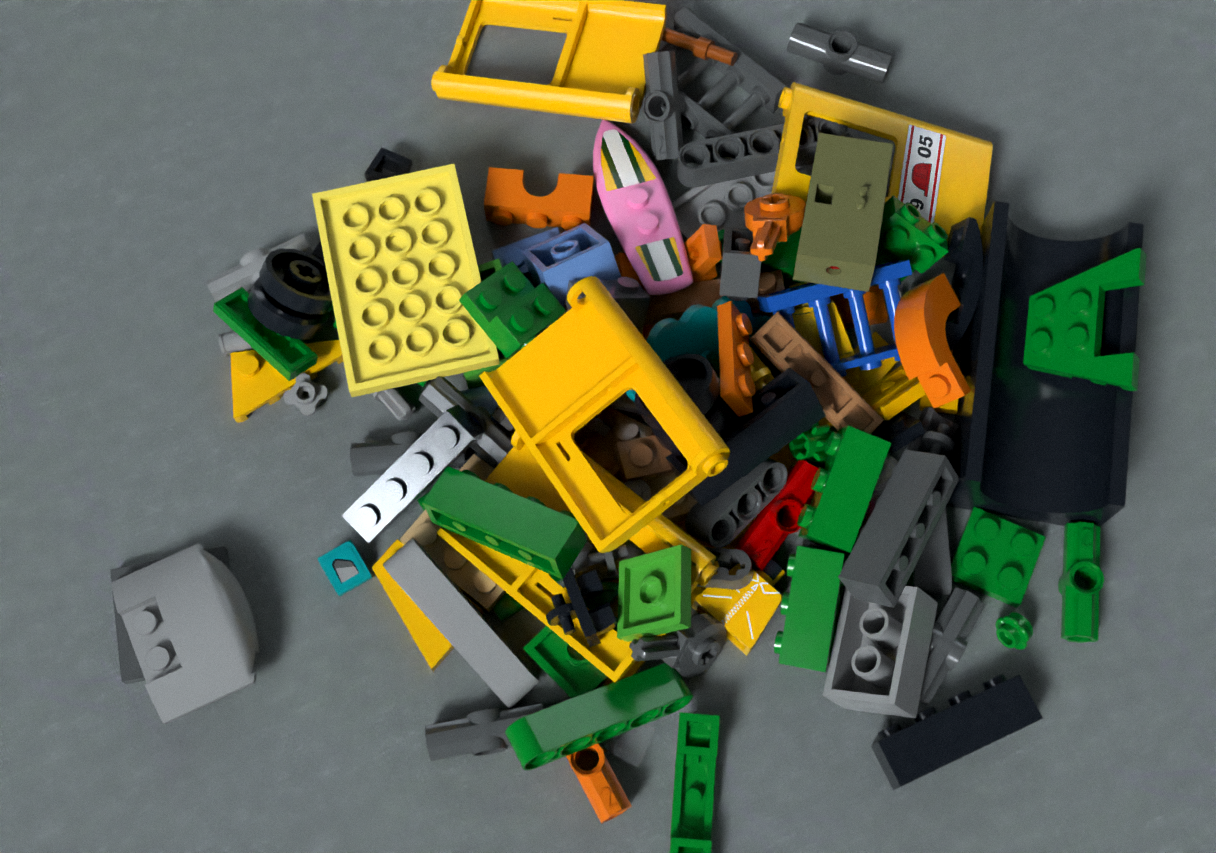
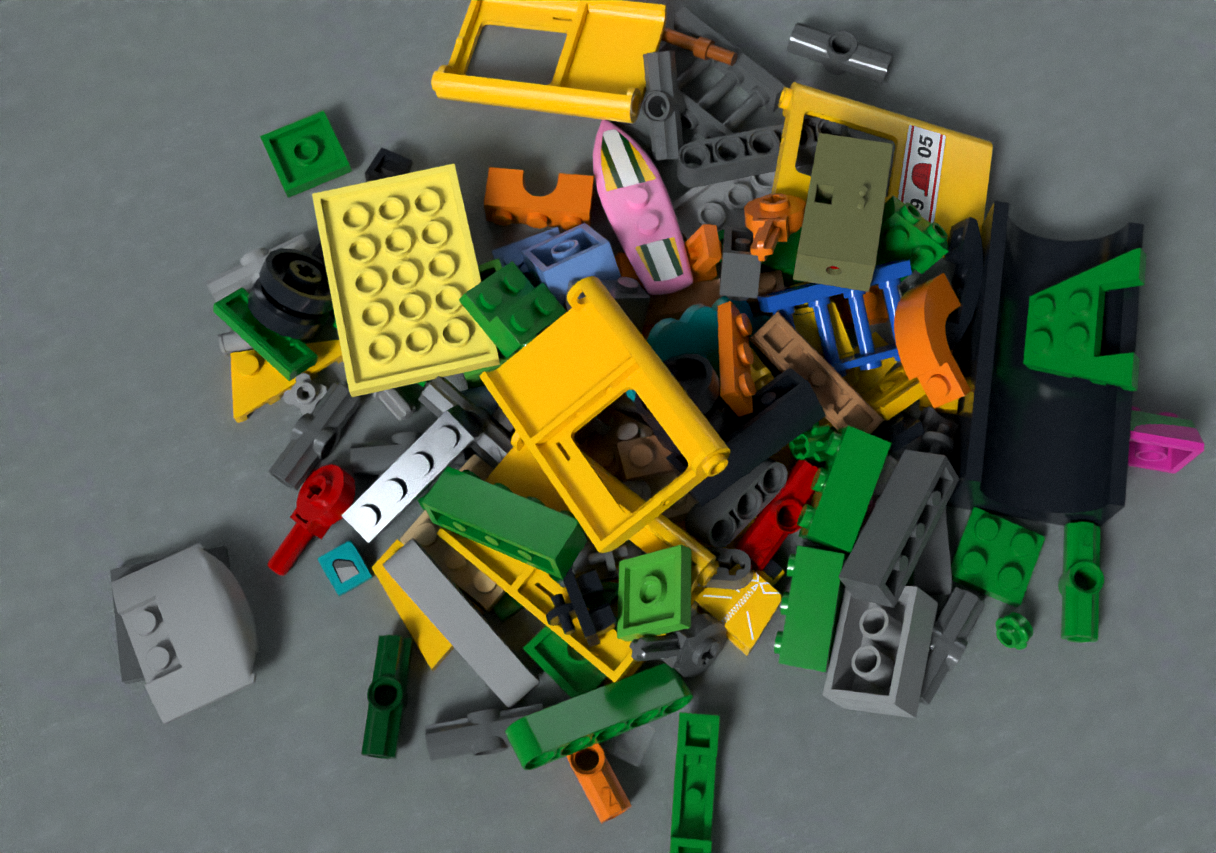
(306, 154): none -> green plate
(314, 436): none -> dark grey piece
(319, 505): none -> red piece
(385, 722): none -> dark green piece
(956, 731): black brick -> none
(1162, 441): none -> dark pink slope

